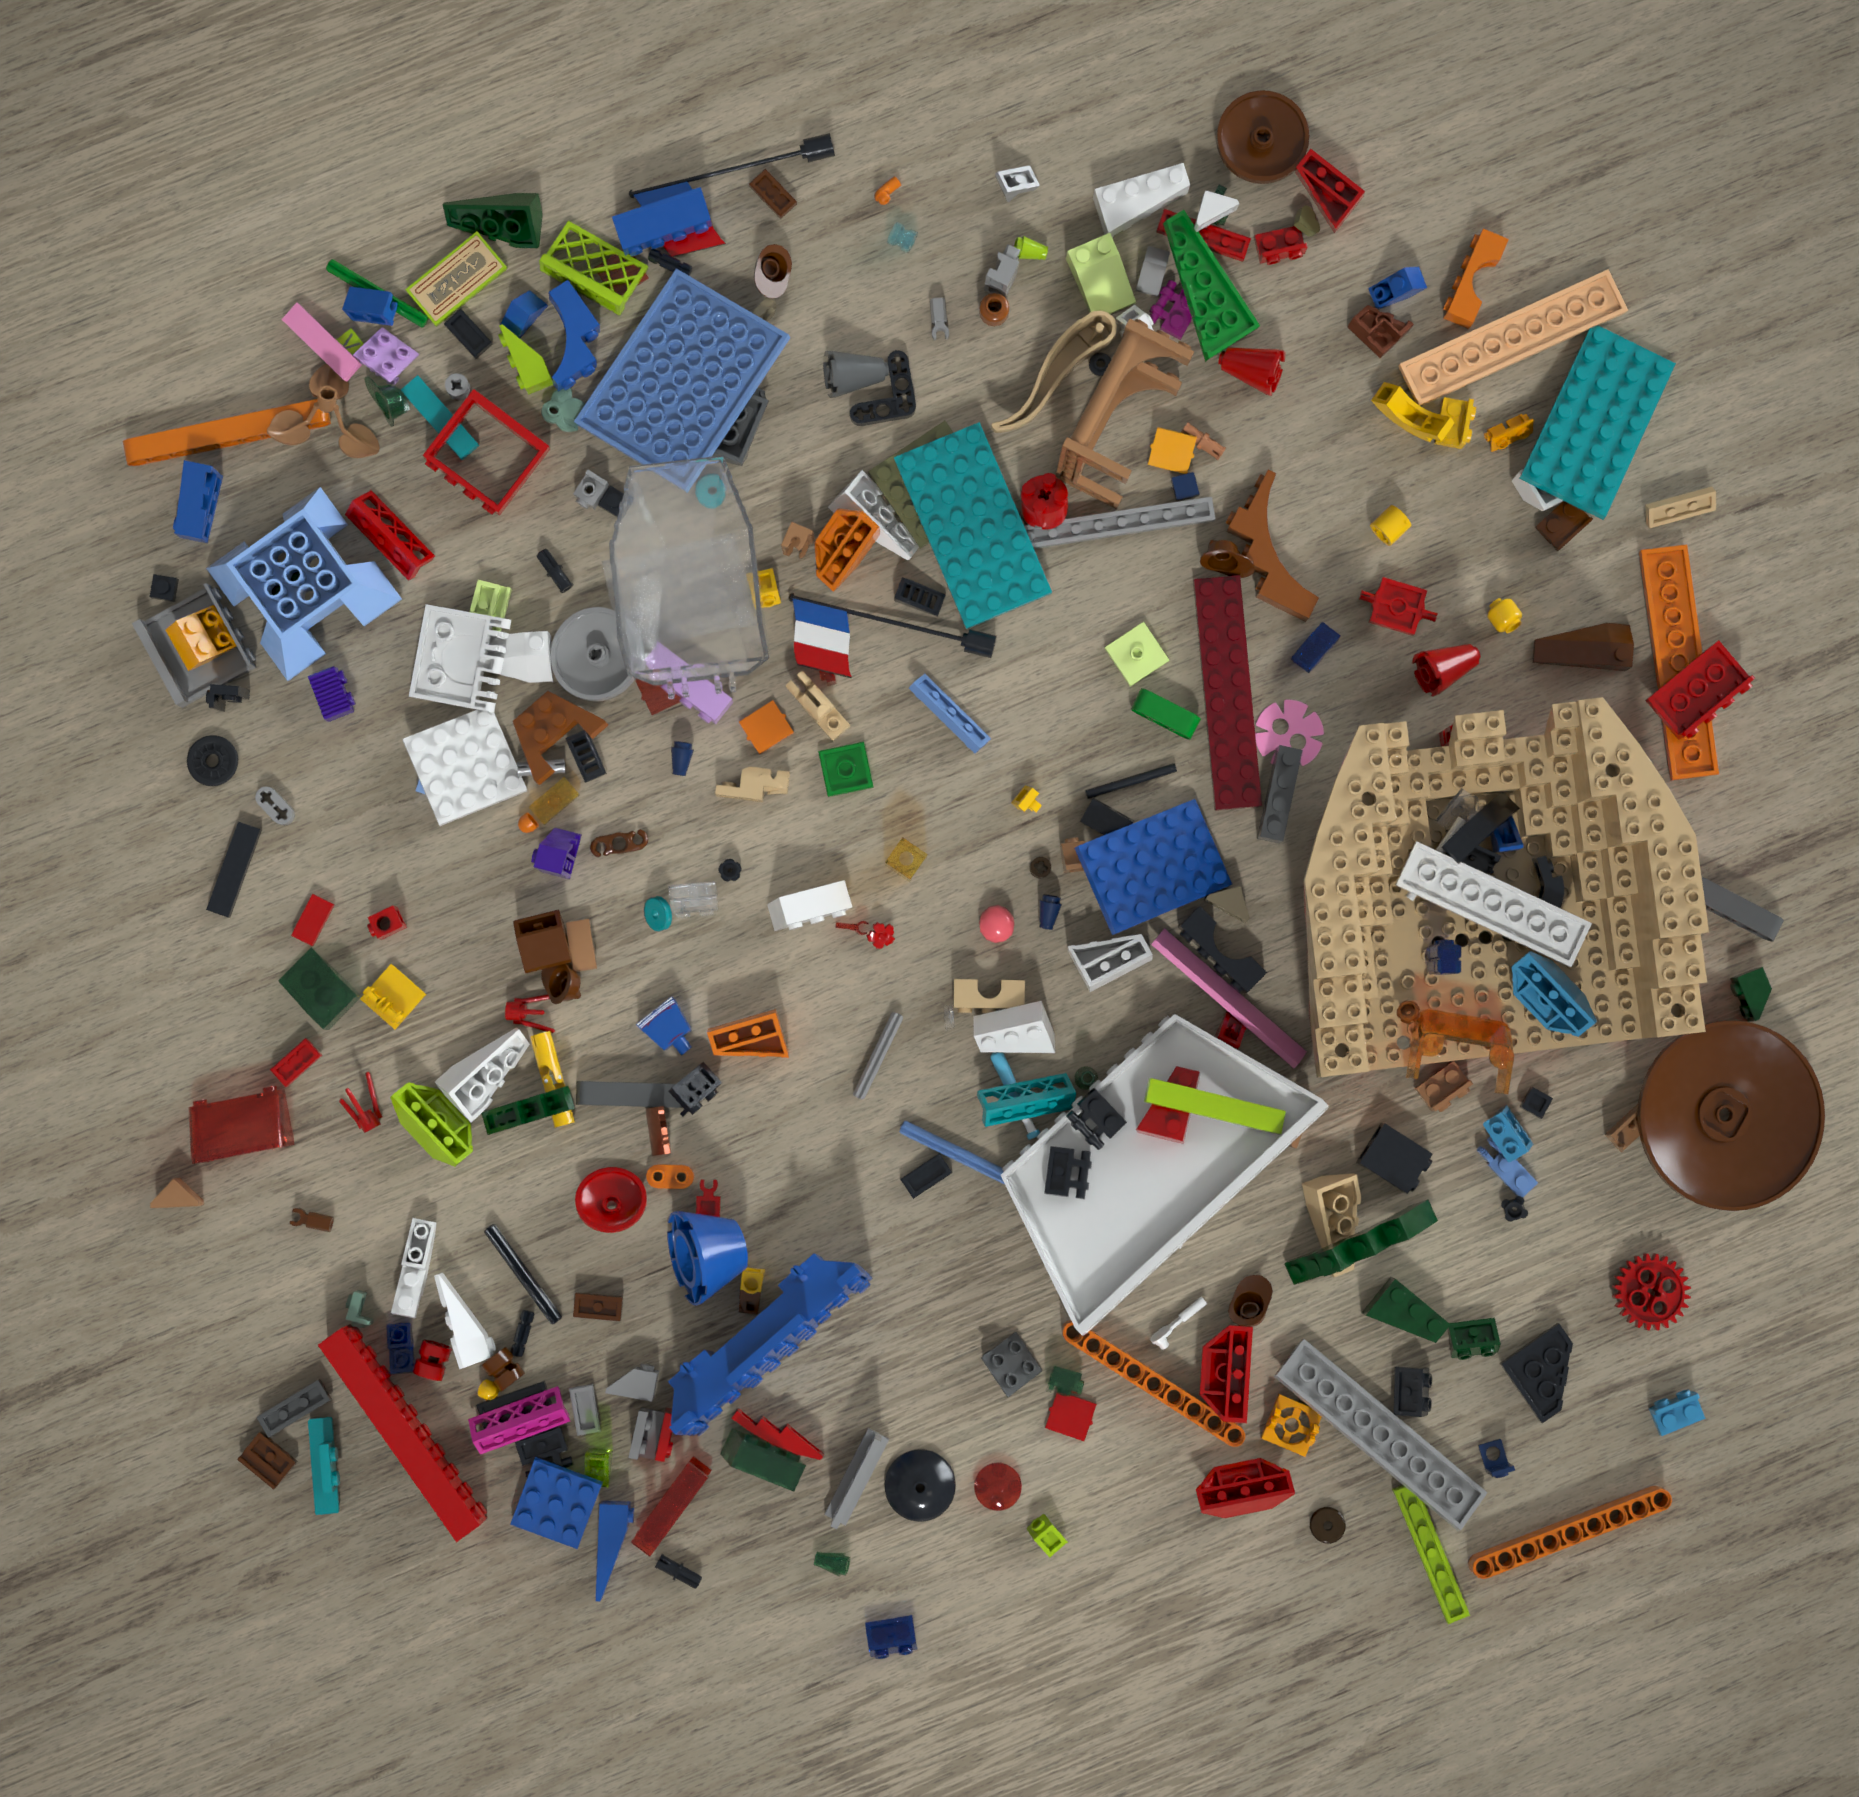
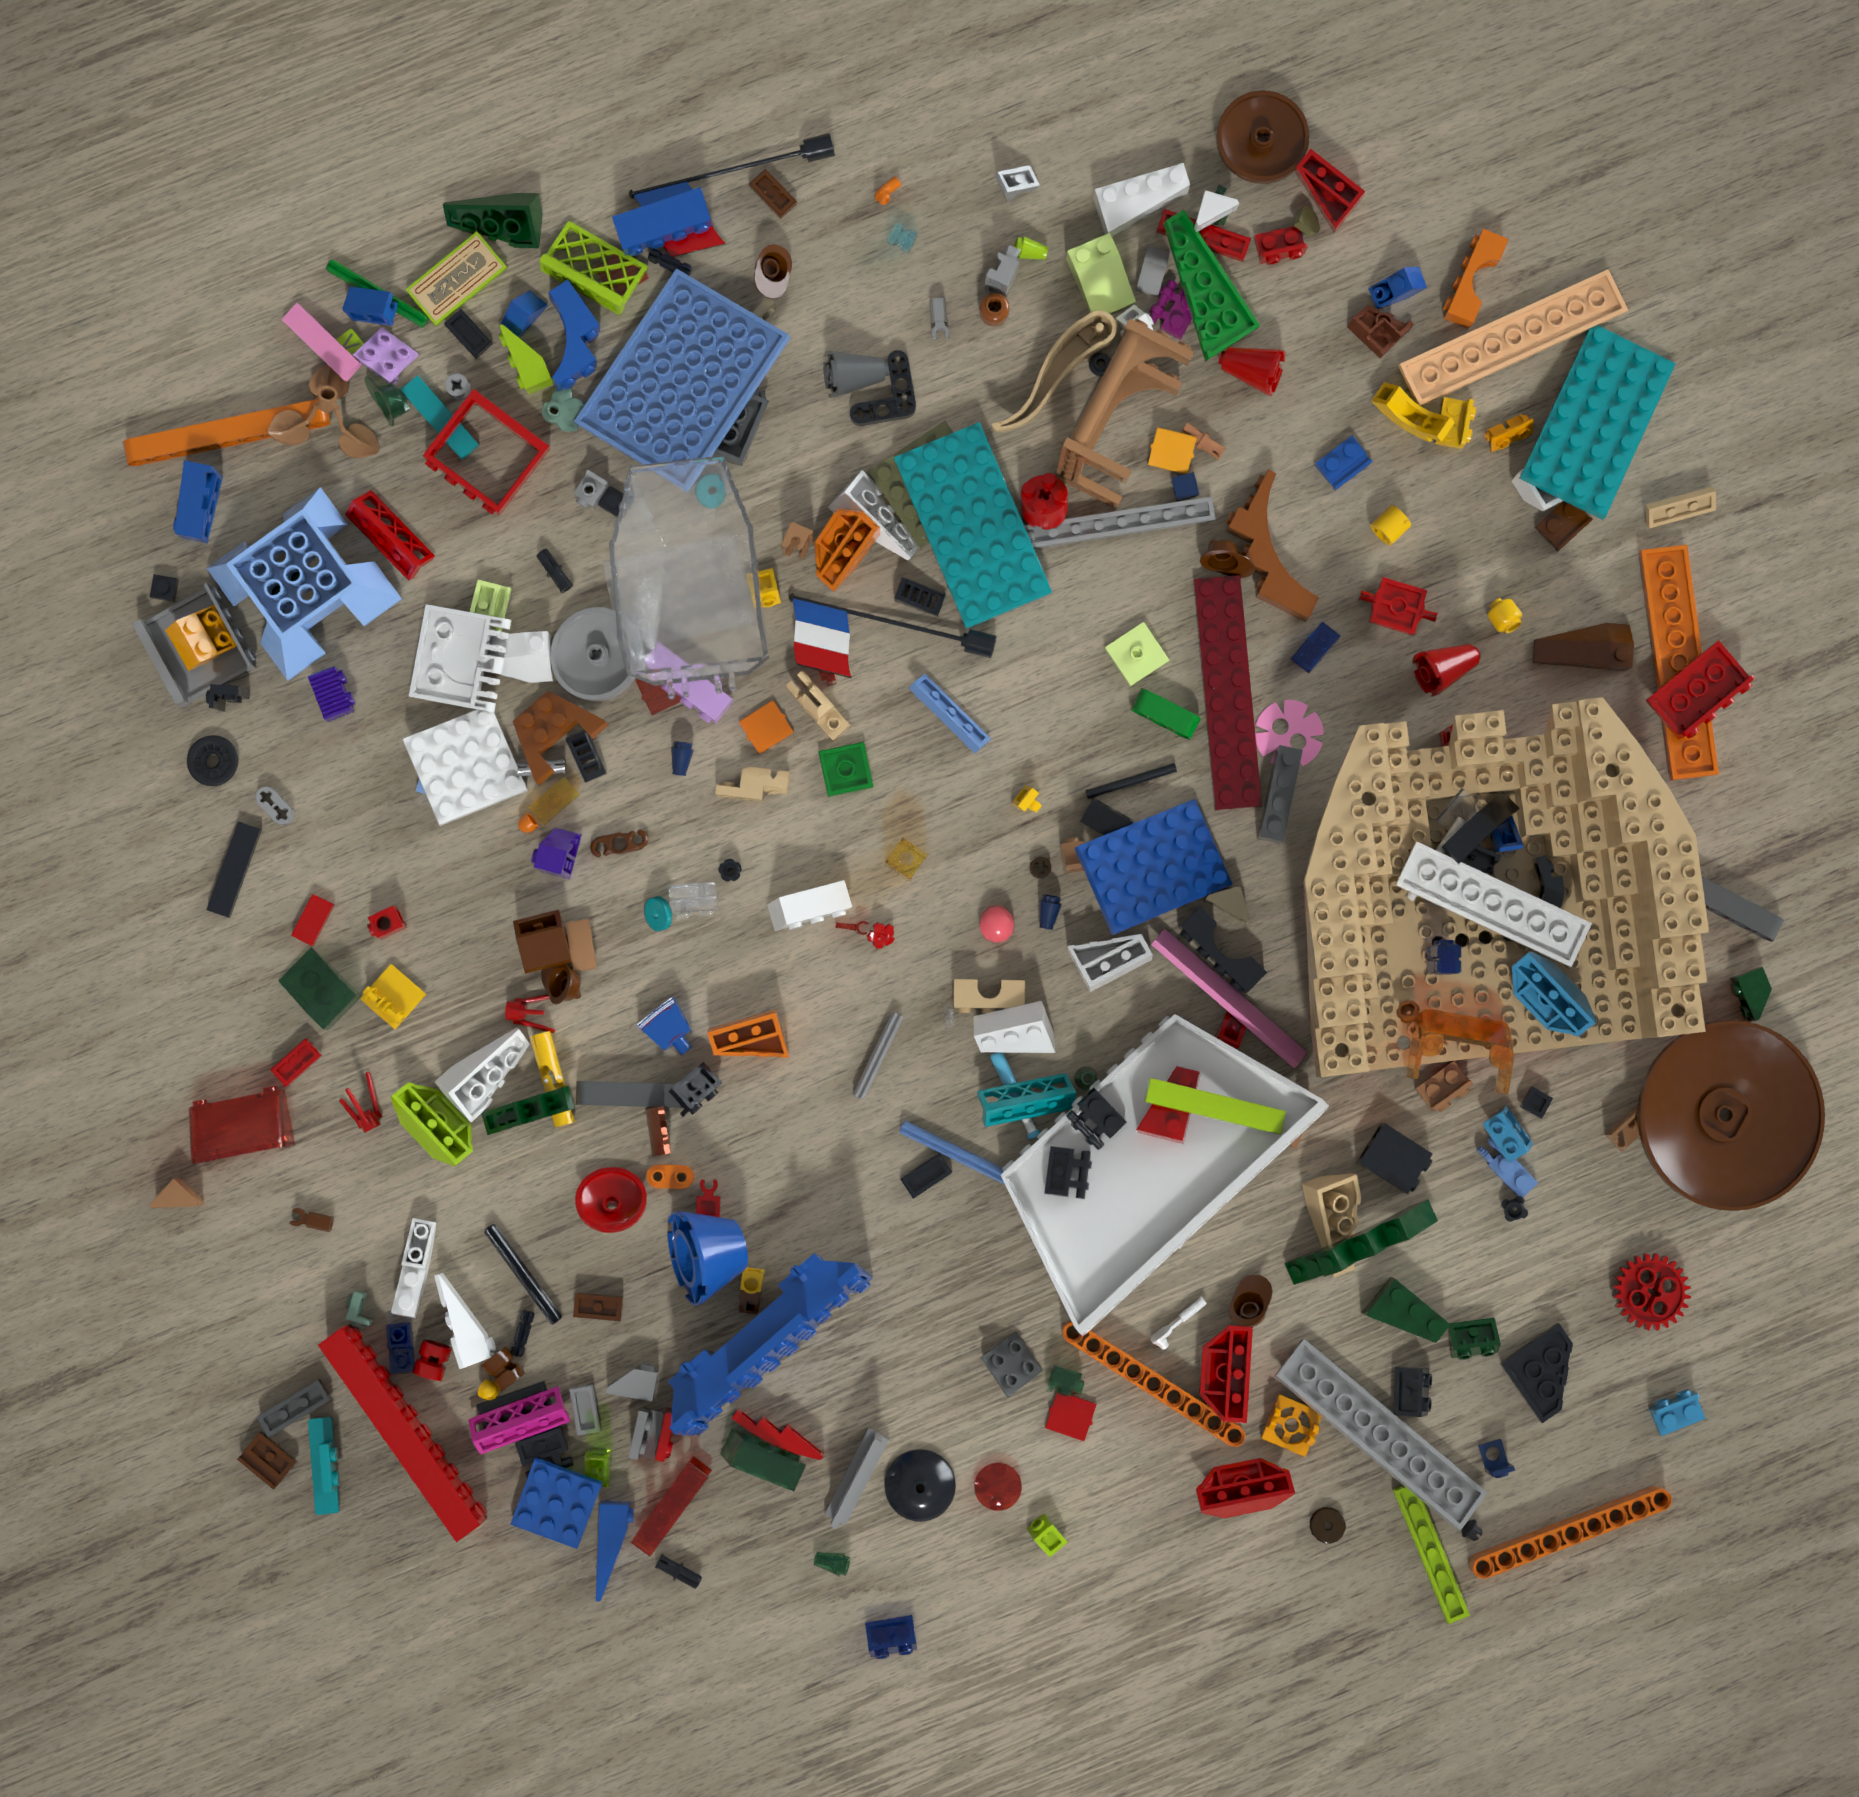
(1343, 463): none -> blue plate
(1471, 1530): none -> black piece

